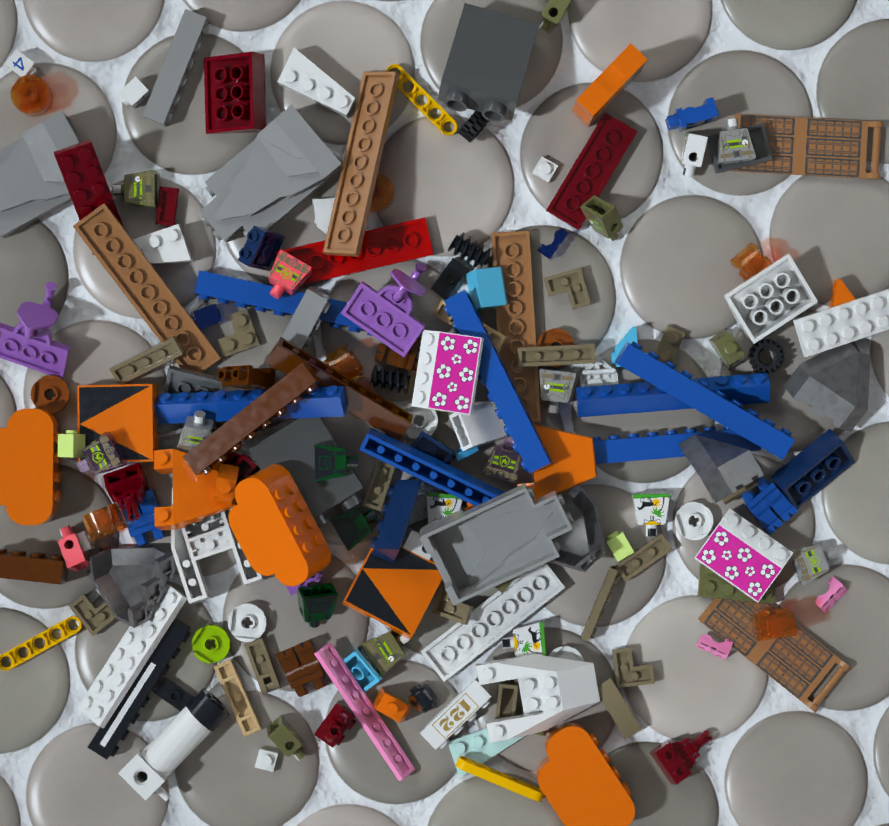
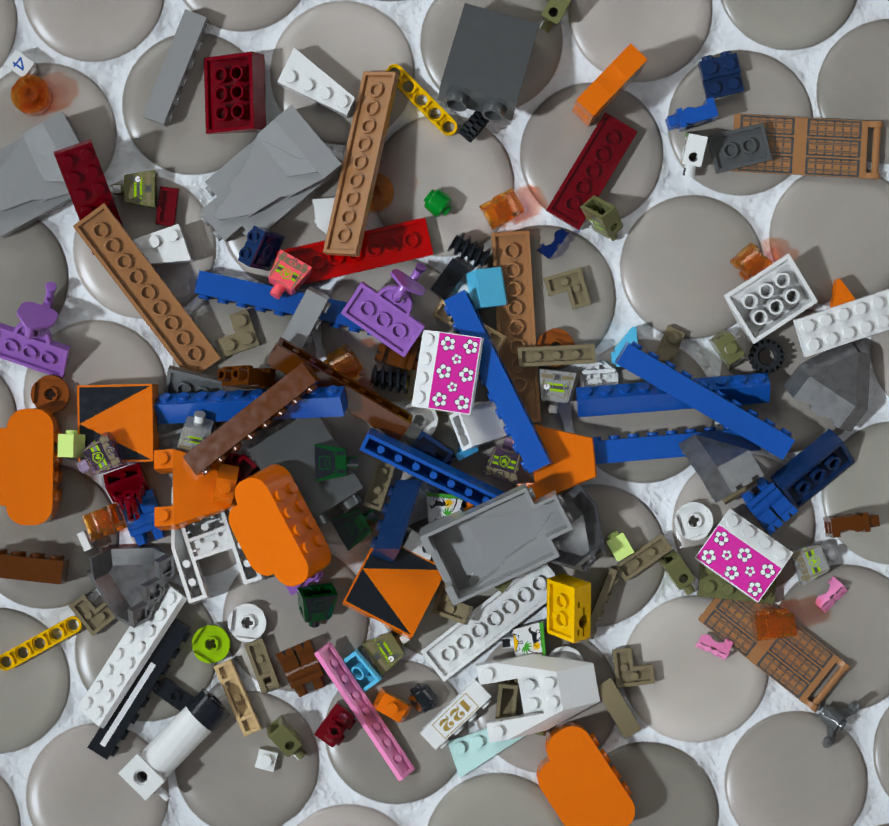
(74, 557): coral torso -> none
(134, 93): white brick -> none
(146, 360): dark tan plate -> none
(207, 317): clear blue brick -> none
(438, 202): none -> green head
(499, 778): yellow beam -> none
(502, 208): none -> clear orange brick
(544, 169): white plate -> none
(568, 607): none -> yellow piece
(651, 510): torso -> none
(674, 567): none -> olive torso
(679, 756): dark red brick -> none
(721, 75): none -> dark blue plate
(734, 144): light grey torso -> none
(836, 720): none -> dark grey piece
(859, 523): none -> reddish brown hips

